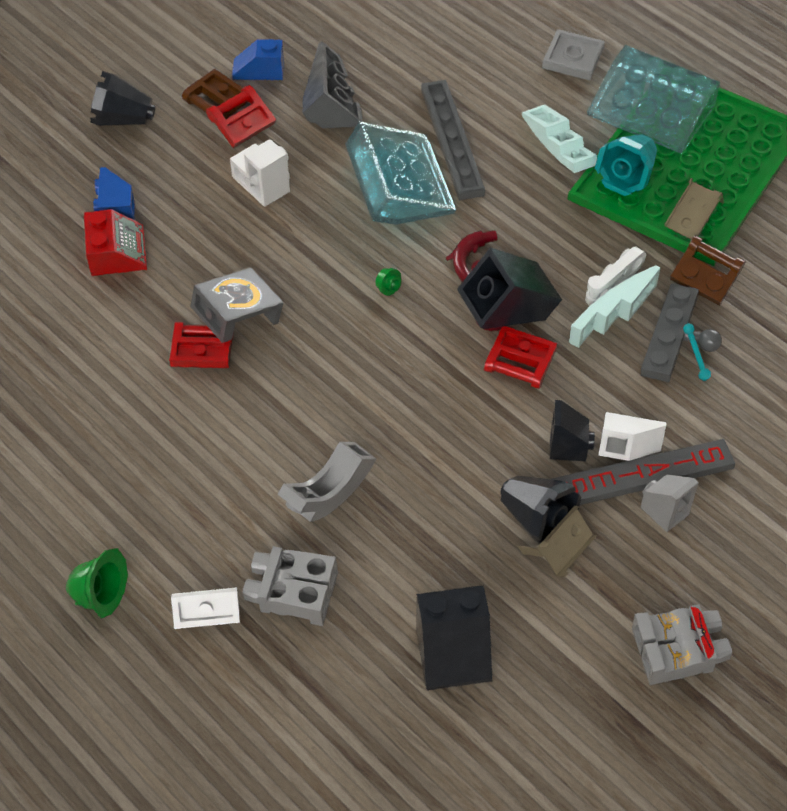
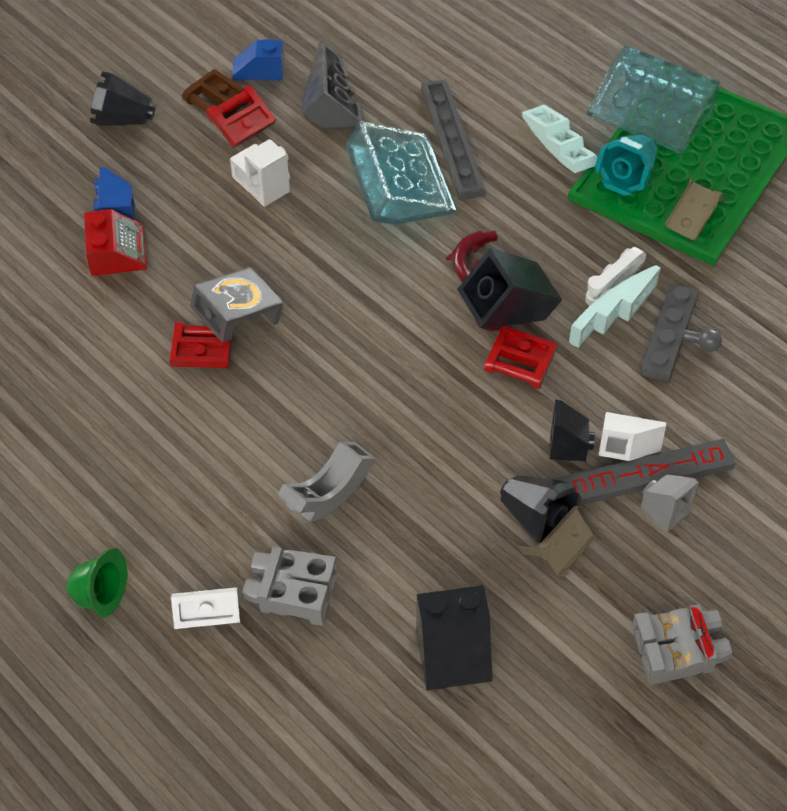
(388, 281): green plate -> none
(573, 54): light grey tile -> none
(696, 274): reddish brown plate -> none
(704, 373): teal hinge -> none

